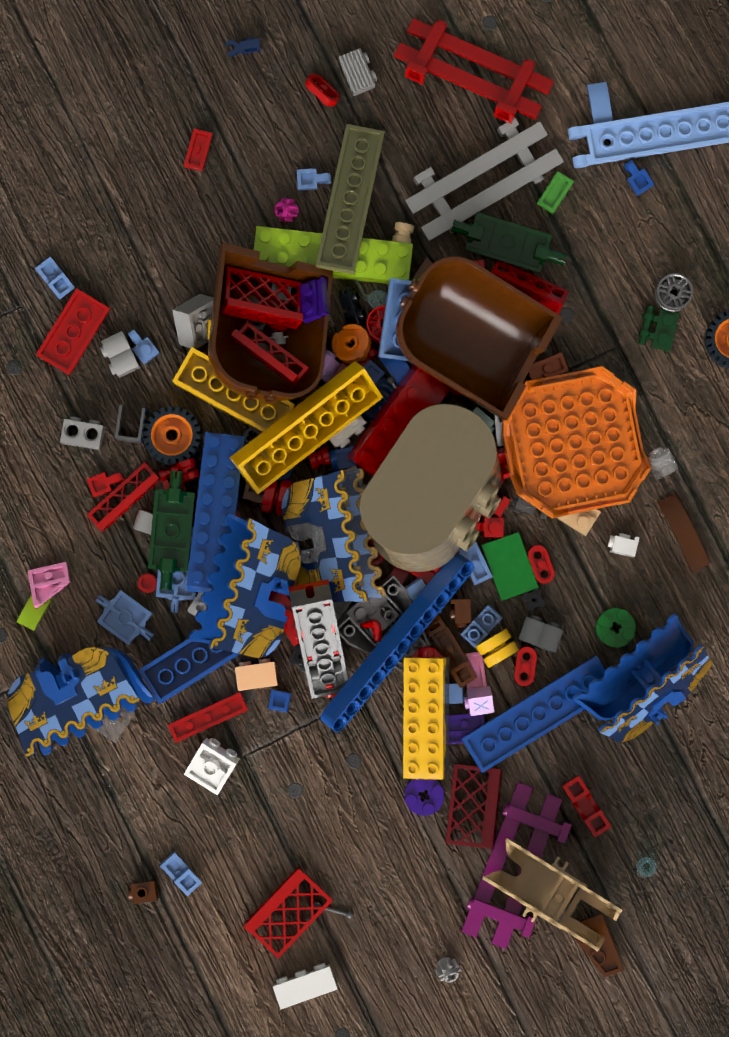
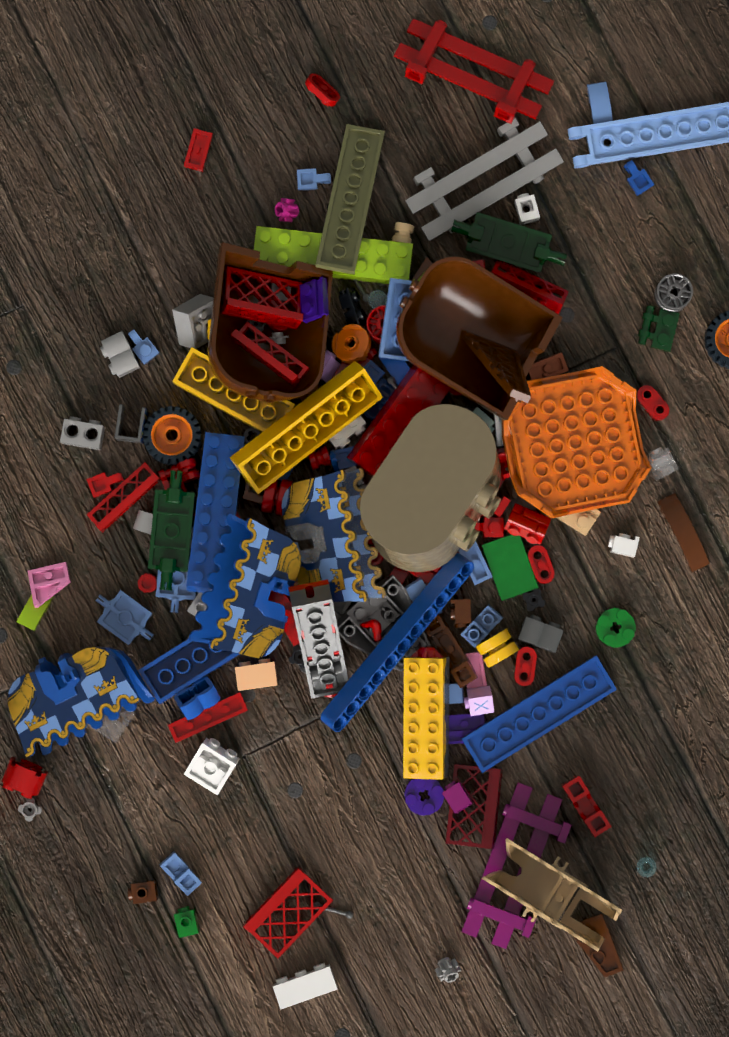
(24, 777): none -> red brick
(29, 814): none -> light grey plate
(54, 278): medium blue slope -> none
(73, 331): red plate -> none
(186, 922): none -> green brick
(197, 698): none -> blue brick
(246, 46): dark blue plate -> none
(279, 700): blue tile -> none
(357, 71): light grey brick -> none
(457, 797): none -> magenta brick
(502, 364): none -> reddish brown wing
(527, 524): none -> red brick
(529, 201): none -> white brick
(555, 192): bright green tile -> none
(645, 682): blue animal -> none
(650, 404): none -> red plate

